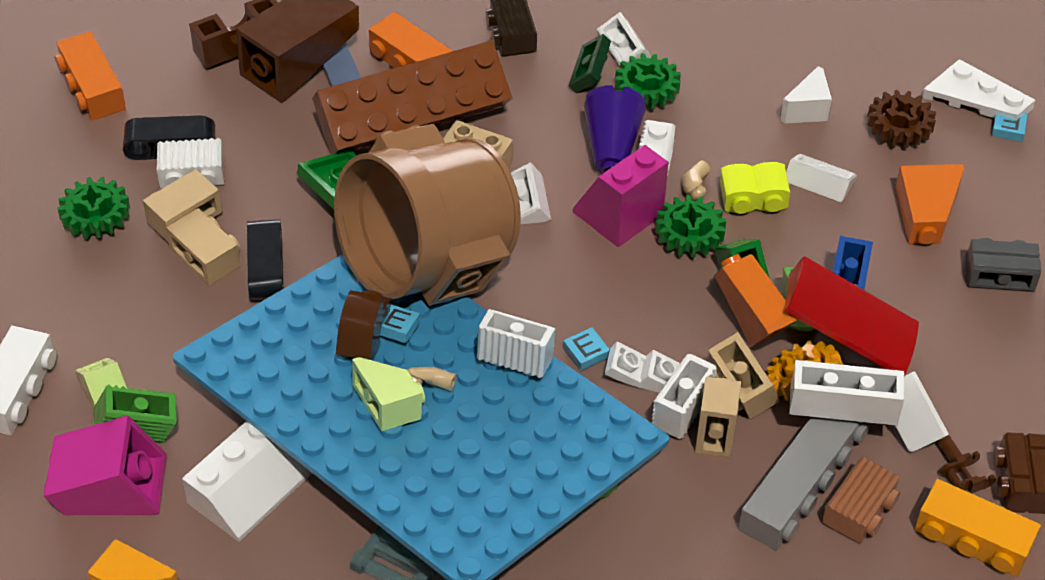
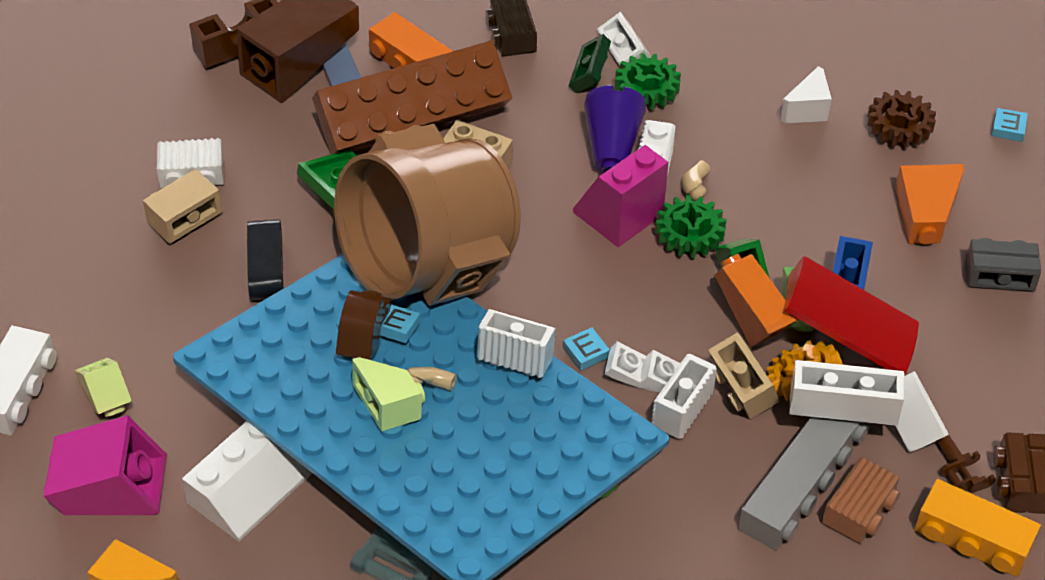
(78, 208): green gear -> none
(90, 76): orange brick -> none
(144, 133): black beam -> none
(148, 409): bright green brick -> none
(204, 246): tan brick -> none
(531, 194): white slope -> none
(718, 416): tan brick -> none
(754, 187): neon yellow brick -> none
(820, 177): white slope -> none
(971, 87): white wing -> none

